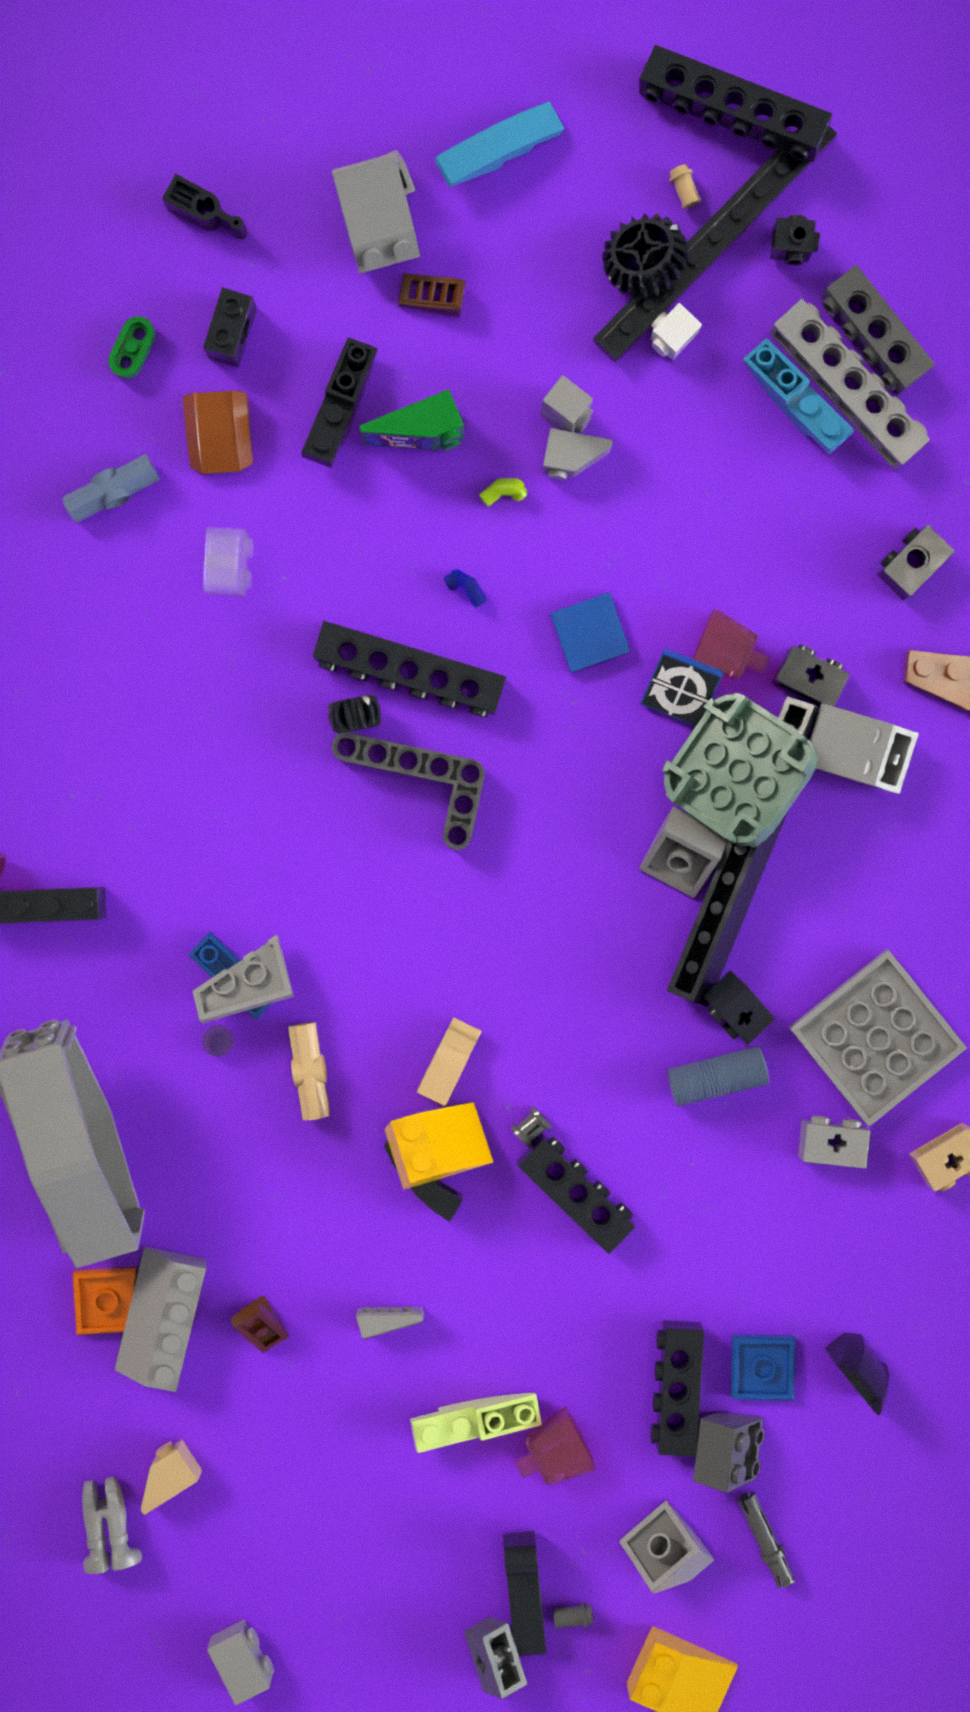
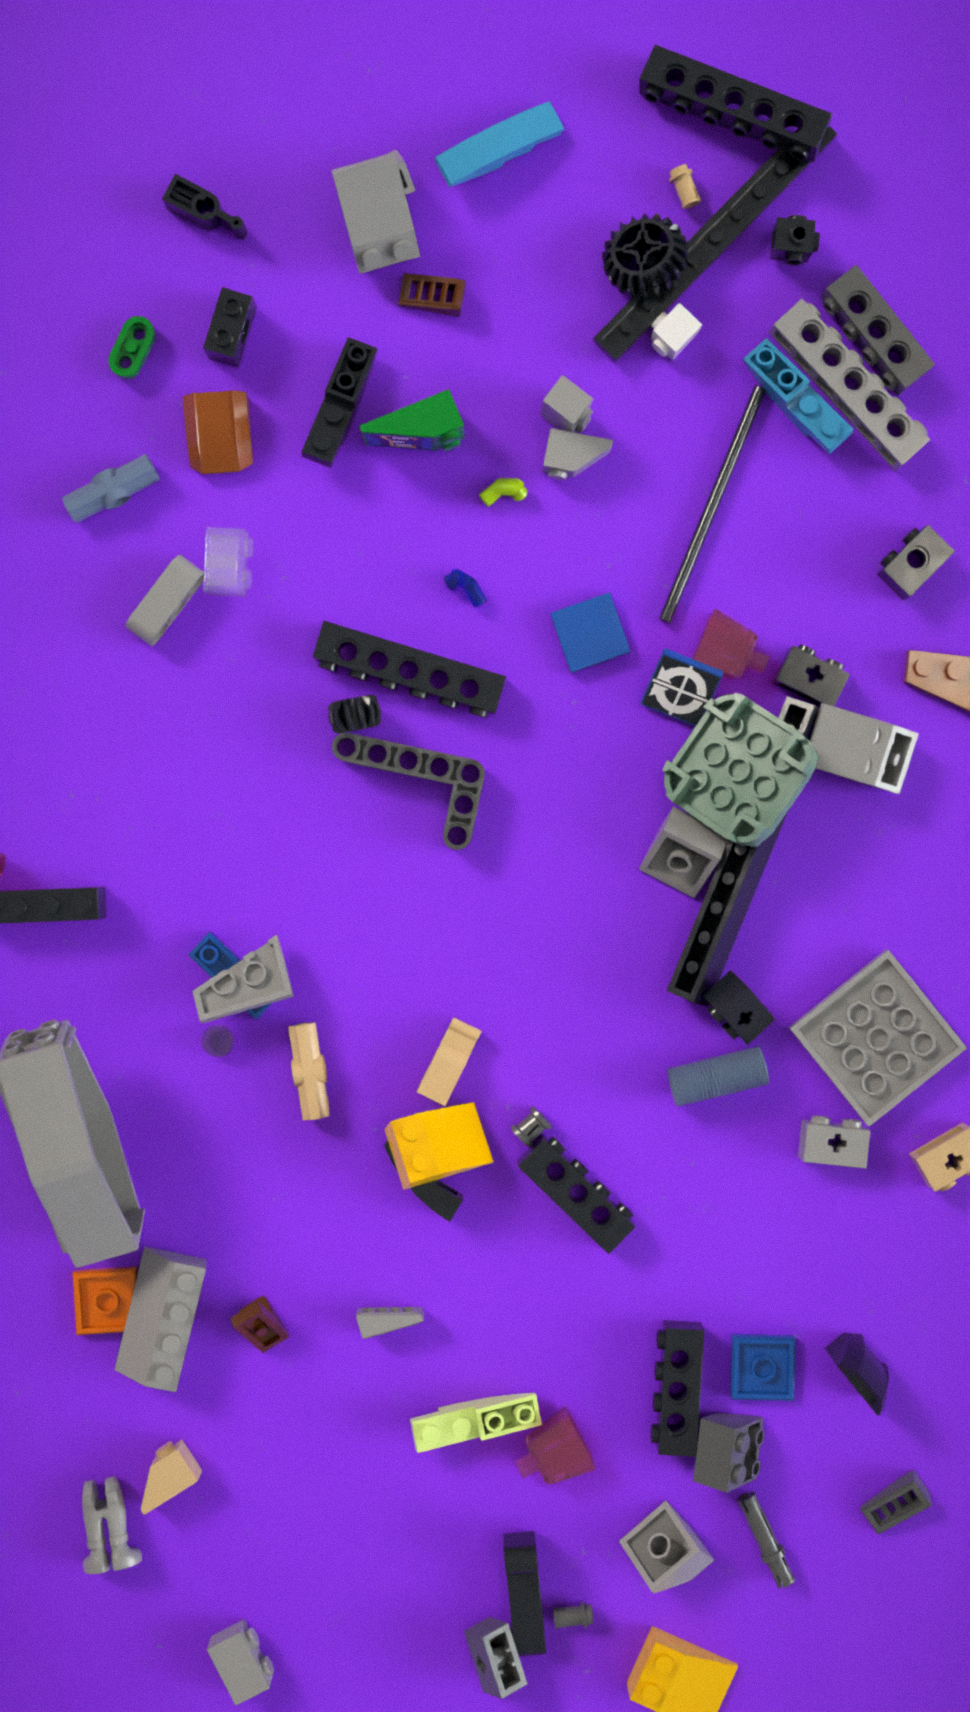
(165, 600): none -> light grey beam
(712, 504): none -> black piece
(890, 1494): none -> dark grey slope

